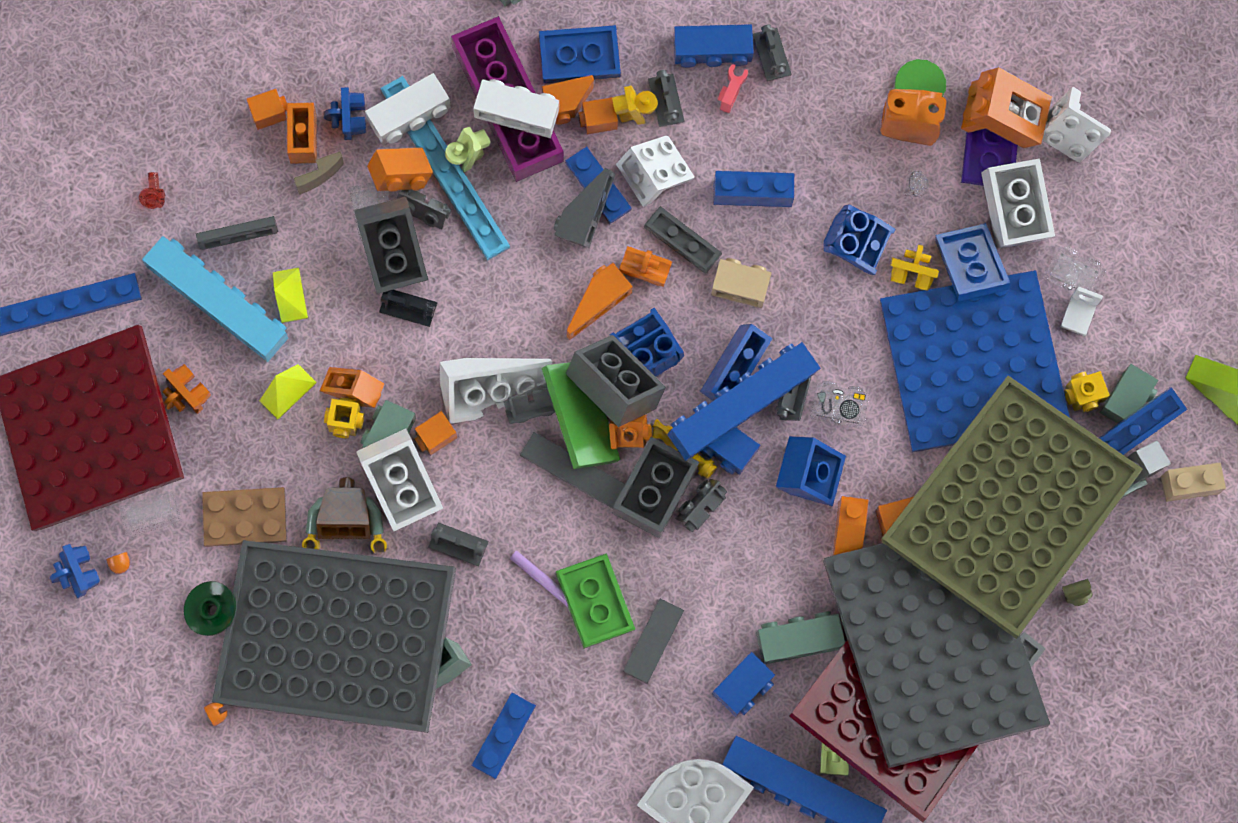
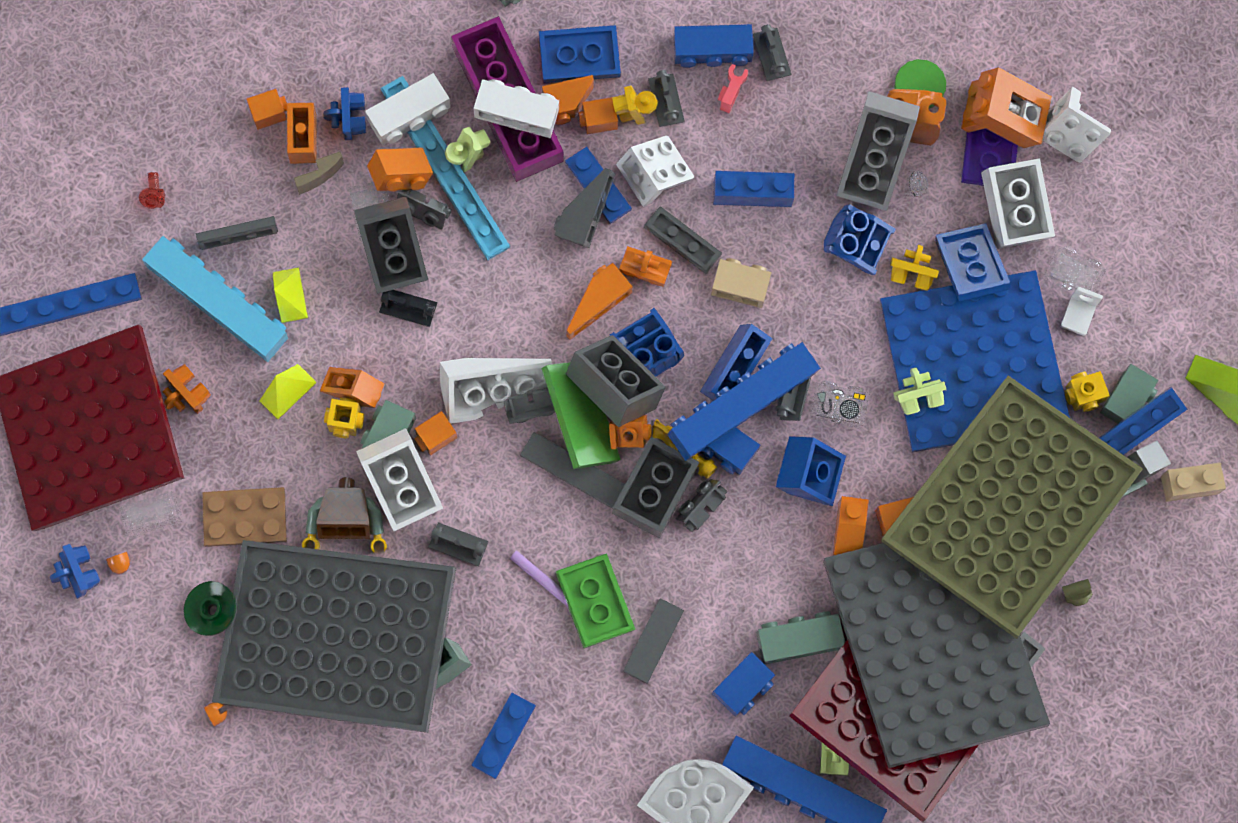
(878, 150): none -> light grey brick
(932, 390): none -> yellowish green hips

